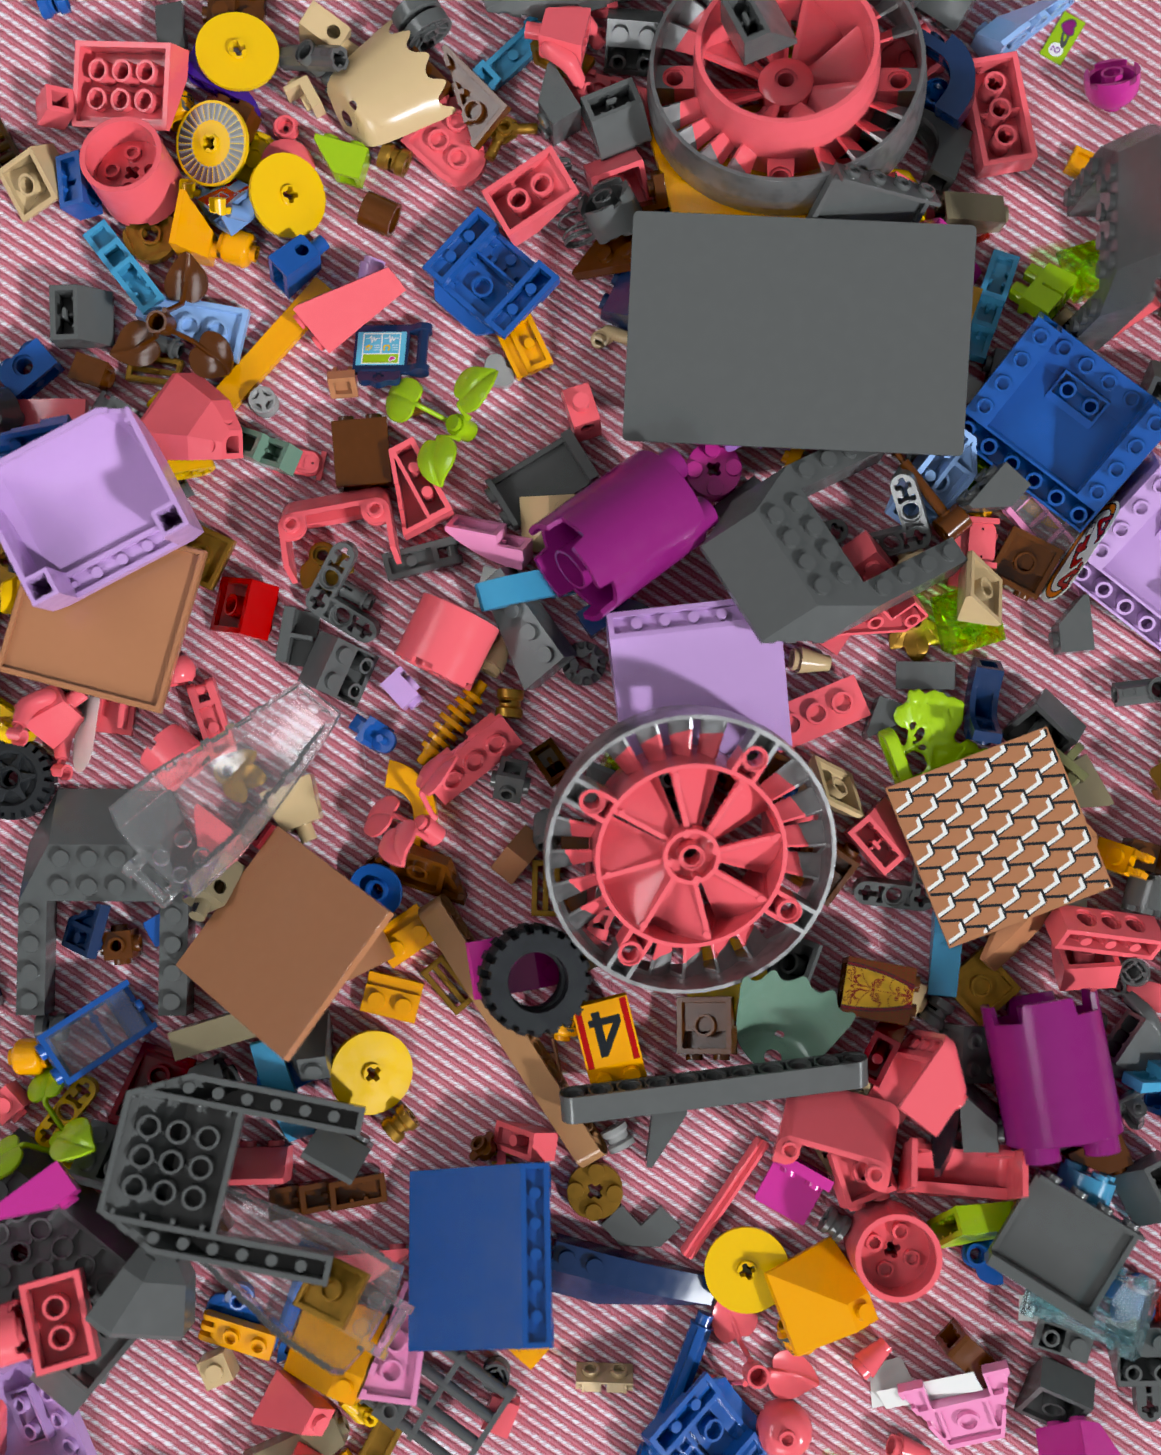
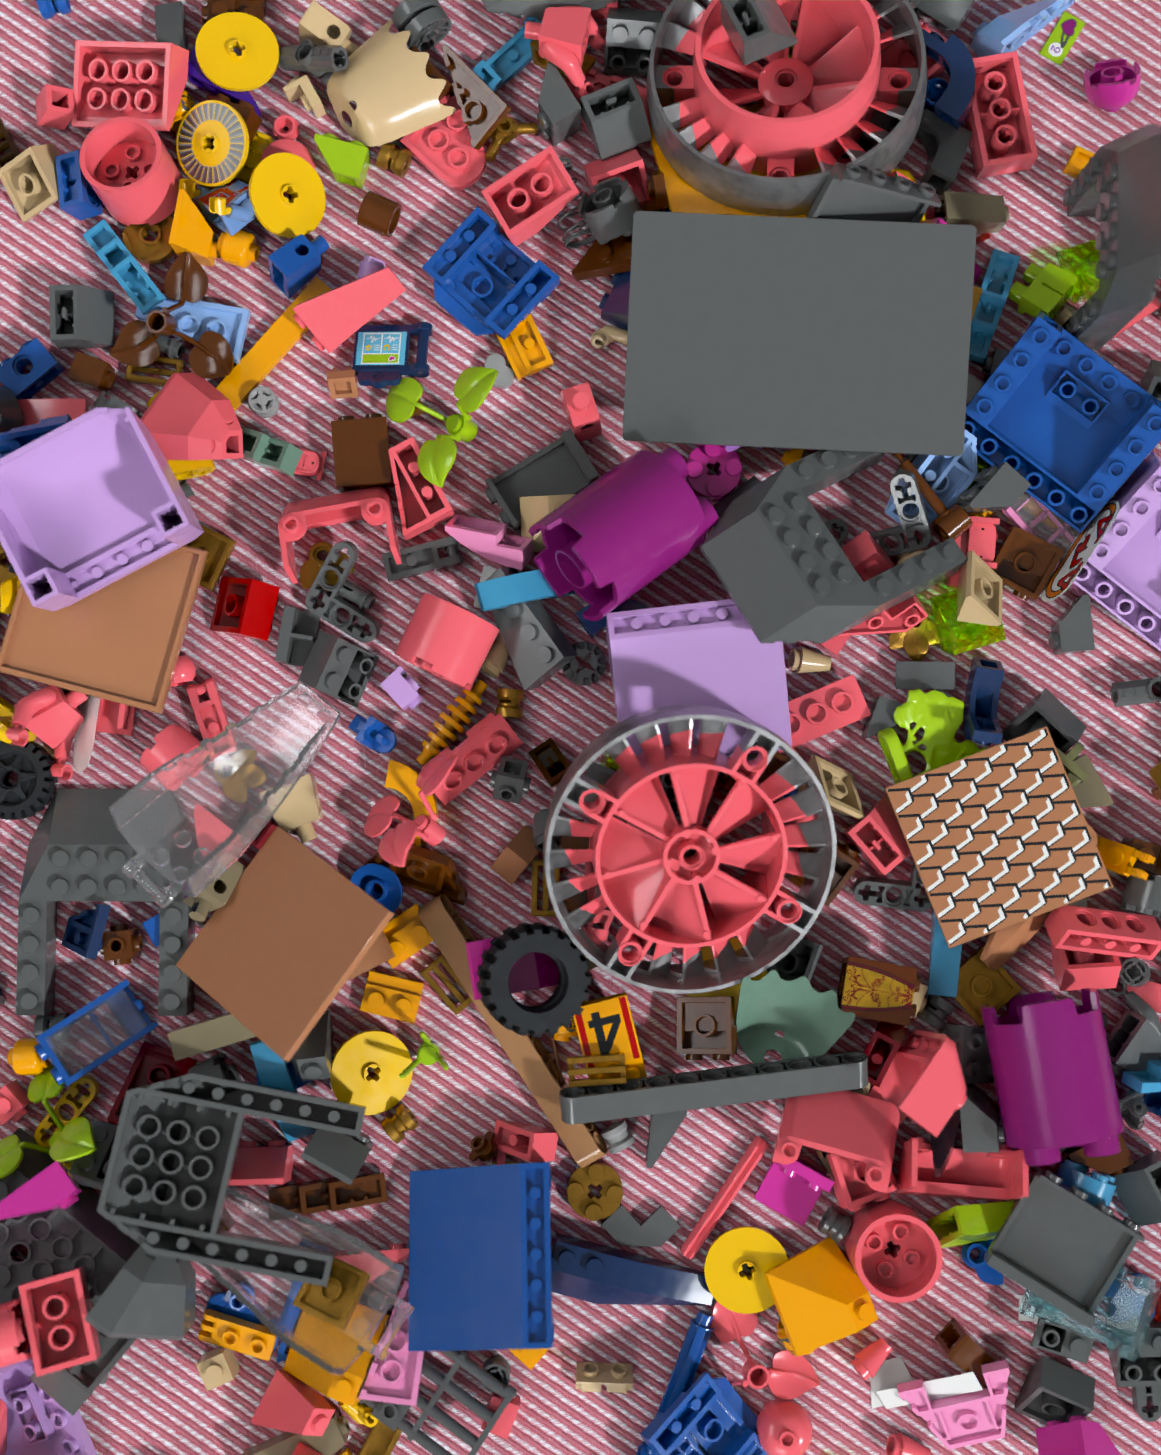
(427, 1054): none -> lime plant
(596, 1070): none -> pearl gold tile

